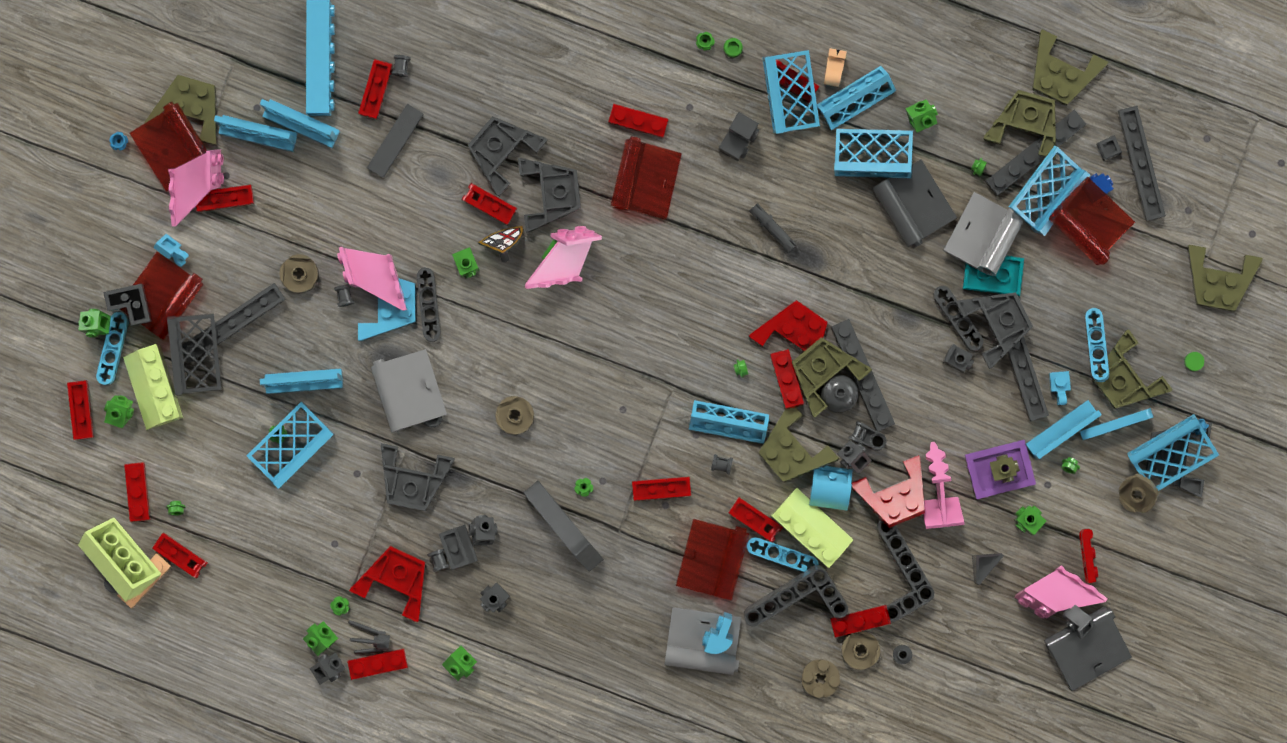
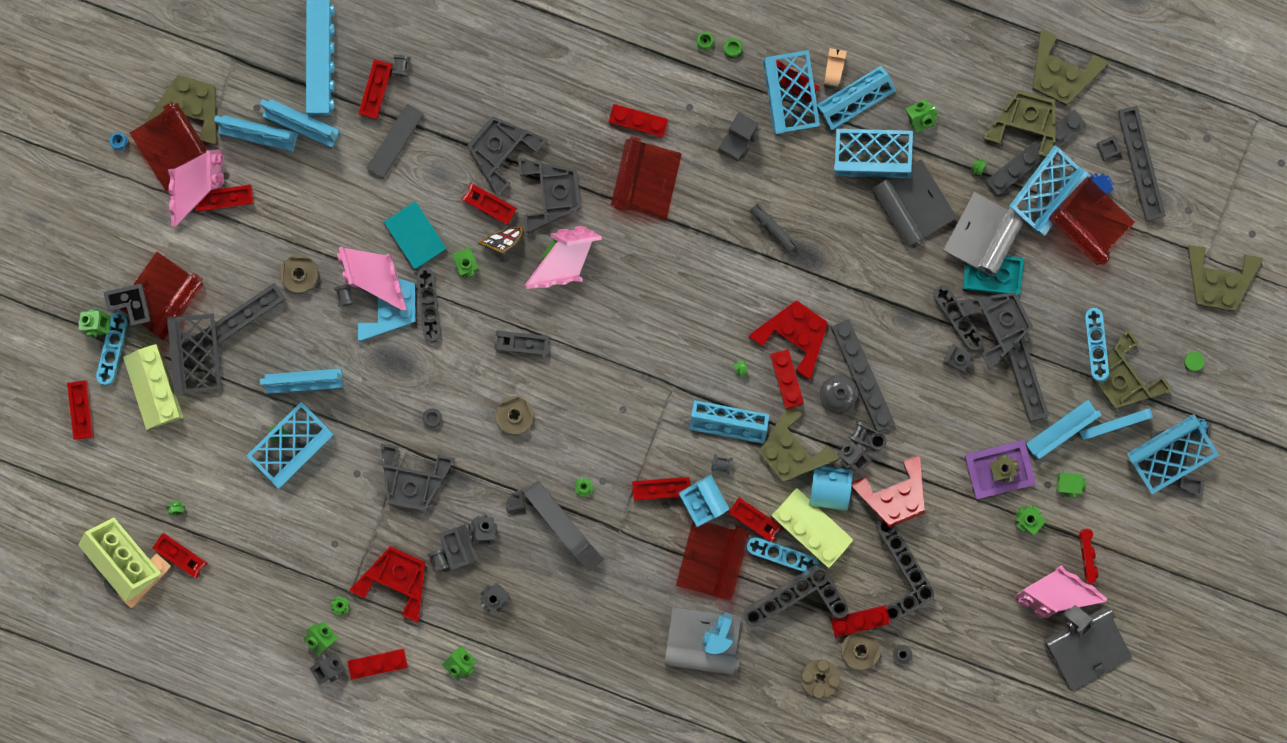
(118, 411): bright green brick -> none
(137, 492): red plate -> none
(171, 248): medium azure plate -> none
(381, 641): dark grey plant -> none
(404, 390): light grey door -> none
(415, 235): none -> teal tile
(515, 501): none -> dark grey tile
(522, 343): none -> dark grey plate
(704, 500): none -> medium azure brick
(820, 364): olive wing -> none
(941, 511): bright pink piece -> none
(983, 565): dark grey slope -> none
(1060, 383): medium azure plate -> none
(1070, 465): bright green plate -> none
(1070, 484): none -> bright green brick
(1142, 484): dark tan plate -> none

